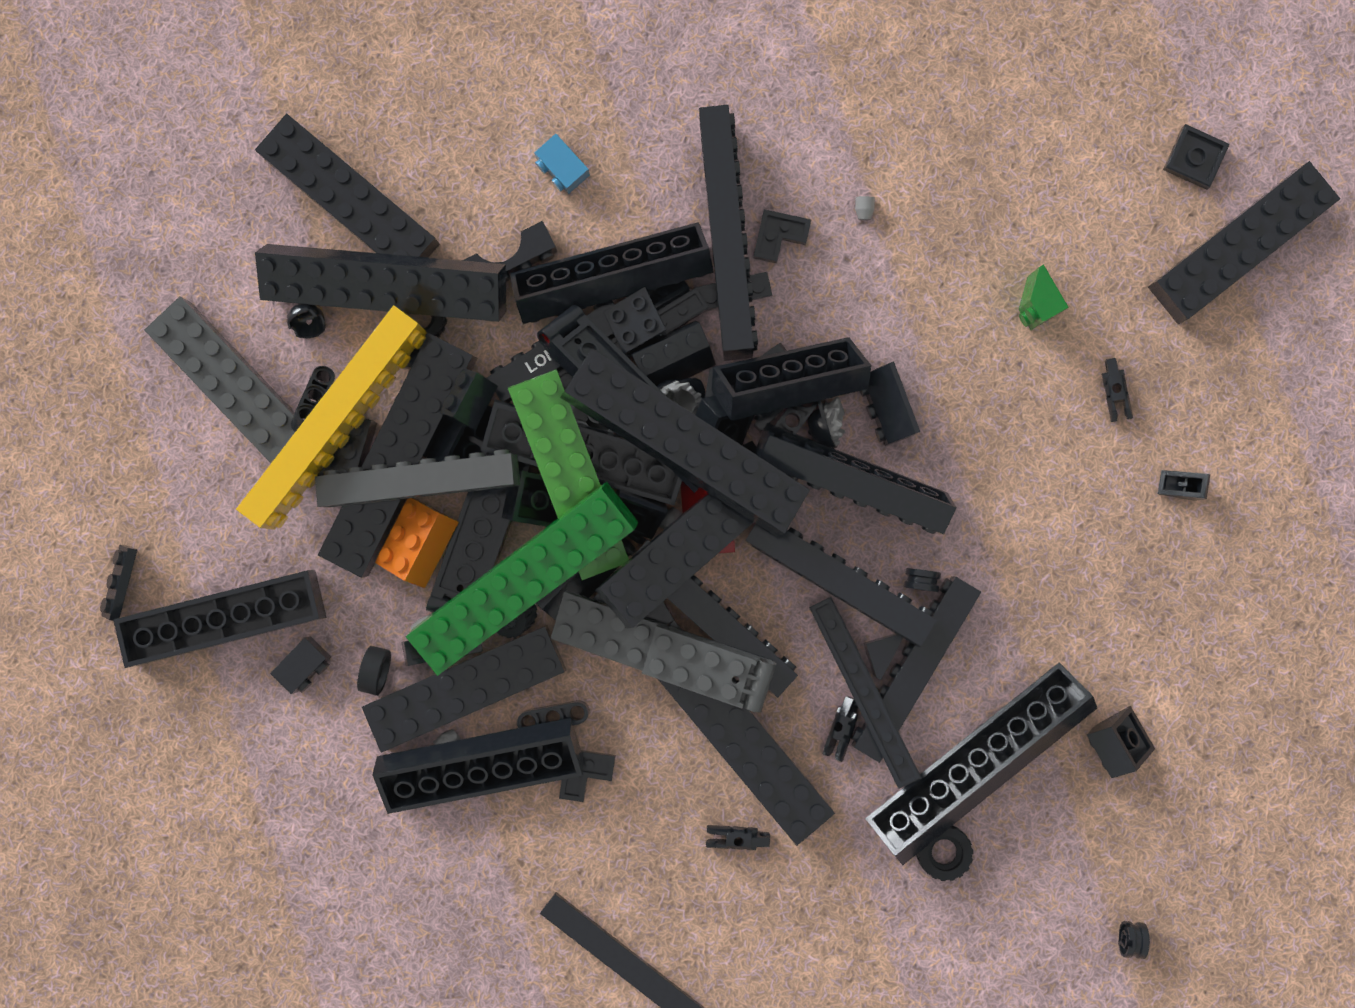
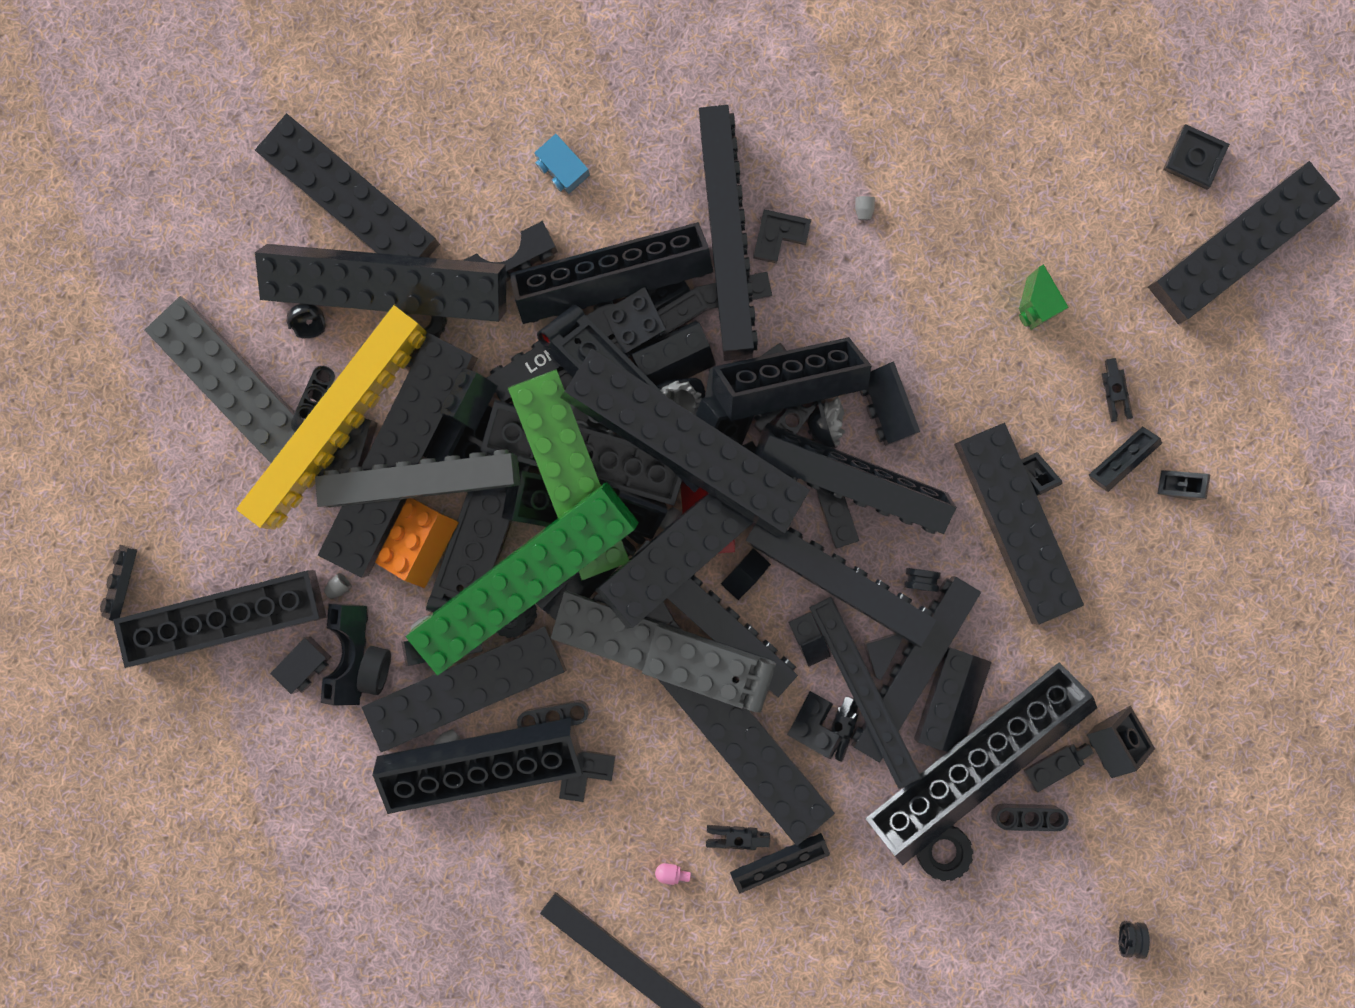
(336, 587): none -> light grey hose
(349, 625): none -> black arch
(671, 874): none -> bright pink cylinder
(745, 574): none -> black slope
(780, 863): none -> black plate
(809, 639): none -> black slope
(809, 729): none -> black plate
(837, 518): none -> black plate
(952, 700): none -> black slope
(1019, 524): none -> black brick
(1039, 823): none -> black beam
(1040, 474): none -> black slope
(1057, 765): none -> black hinge
(1125, 459): none -> black plate

